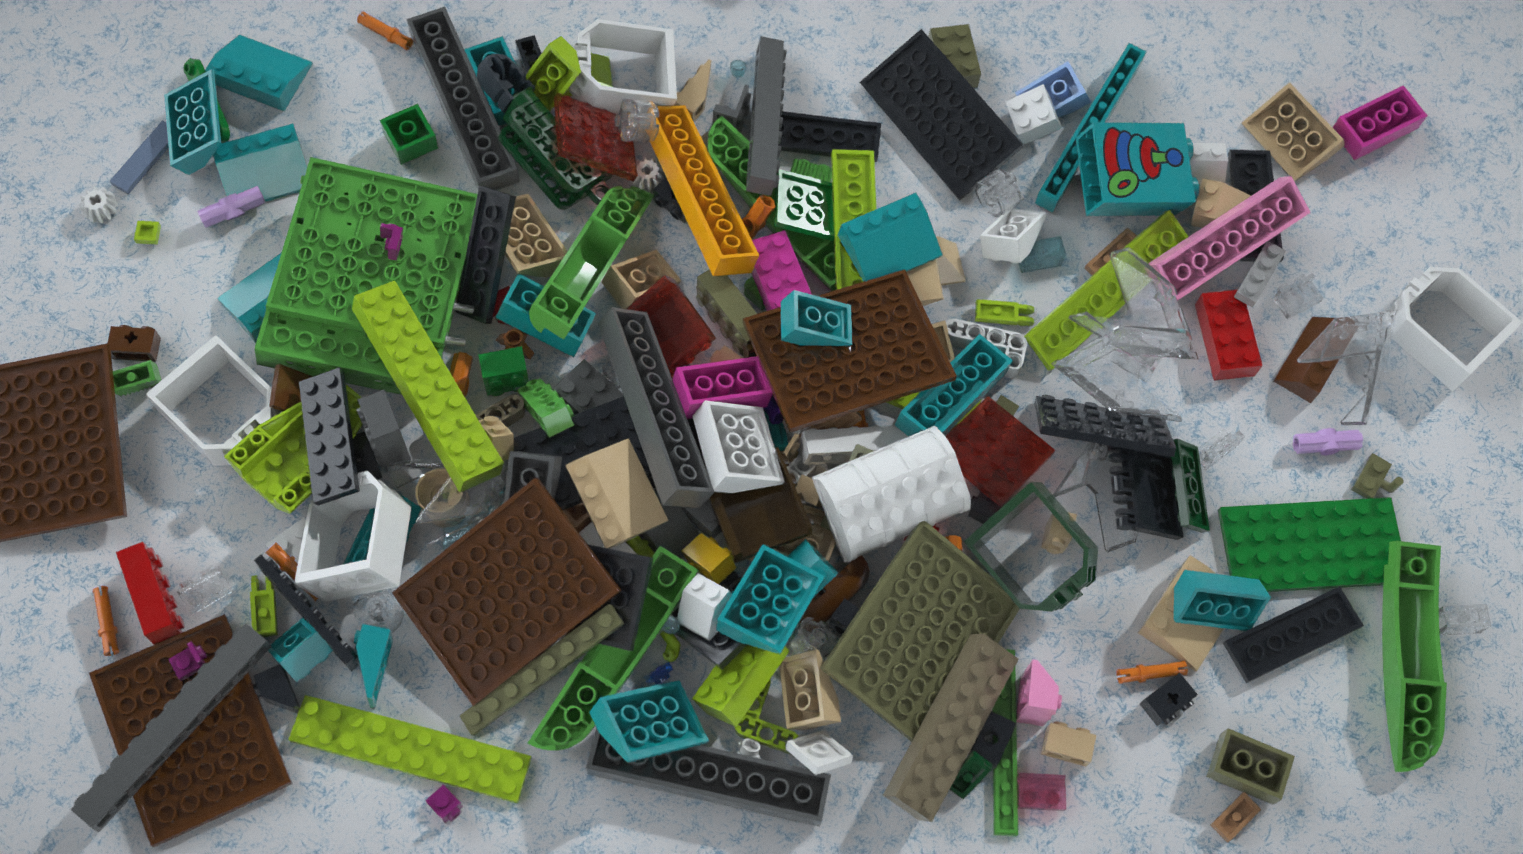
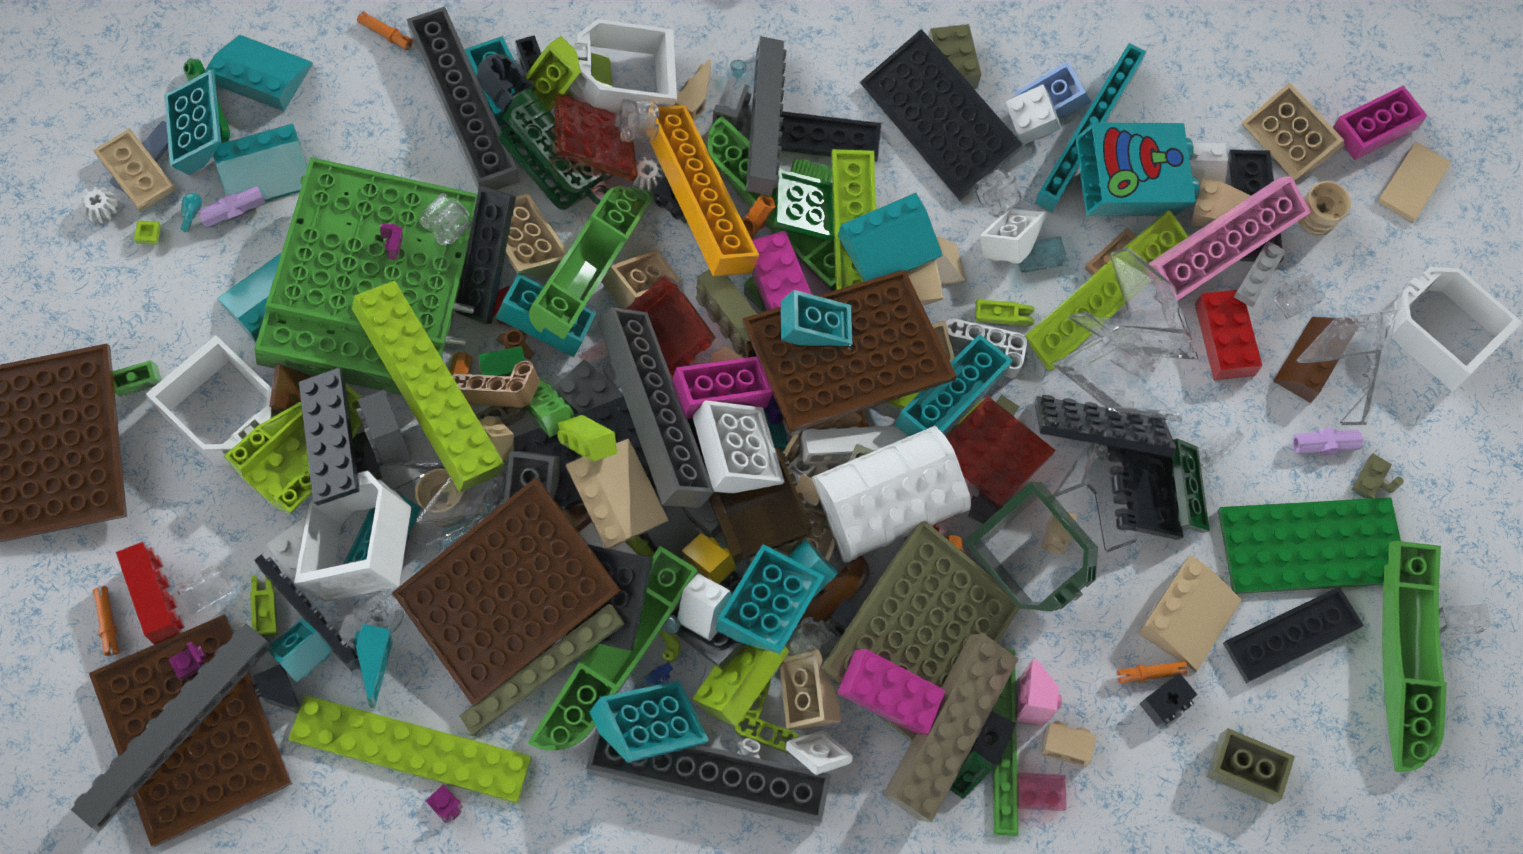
(134, 170): none -> tan tile
(134, 343): reddish brown brick -> none
(189, 208): none -> teal piece
(285, 562): orange pin -> none
(409, 134): green brick -> none
(445, 219): none -> clear brick
(500, 390): none -> medium nougat beam
(587, 438): none -> lime brick
(891, 691): none -> dark pink brick
(1218, 600): teal slope -> none
(1235, 817): medium nougat plate -> none
(1327, 205): none -> tan wheel
(1414, 182): none -> tan tile

